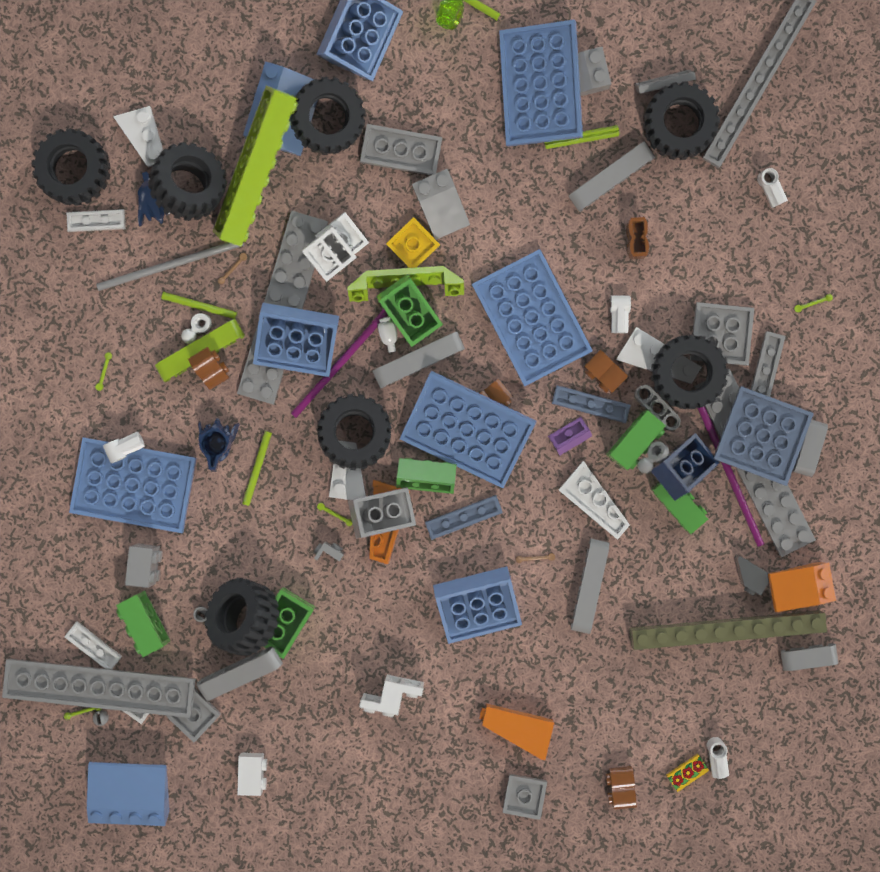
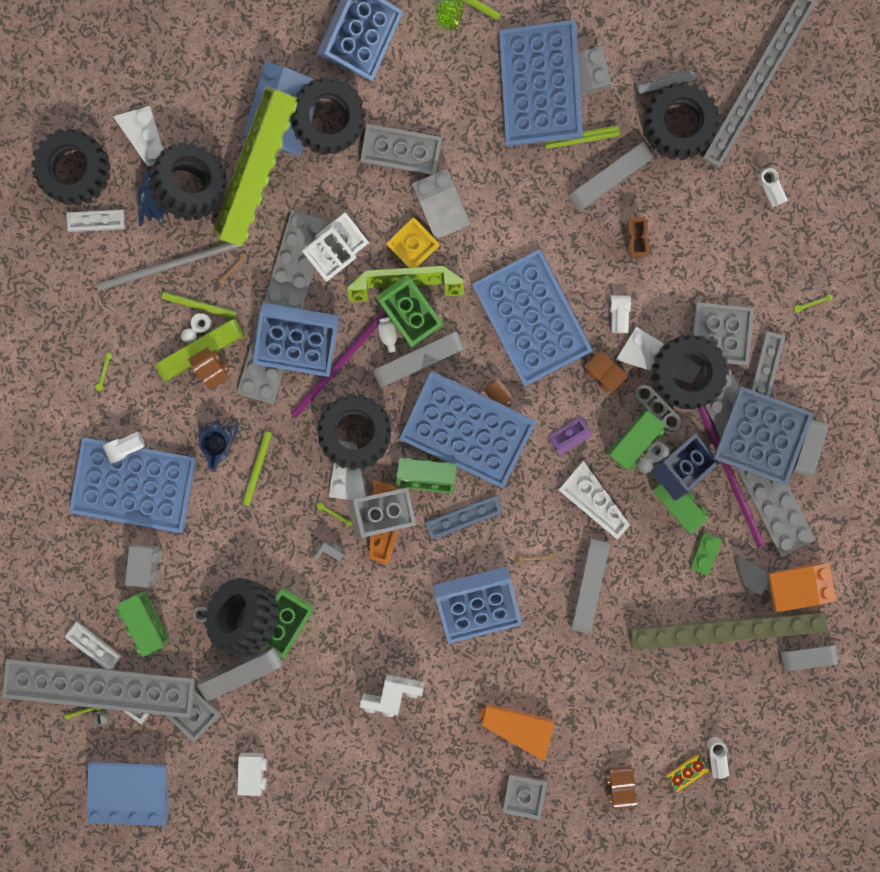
(591, 404): sand blue tile -> none
(705, 554): none -> bright green plate

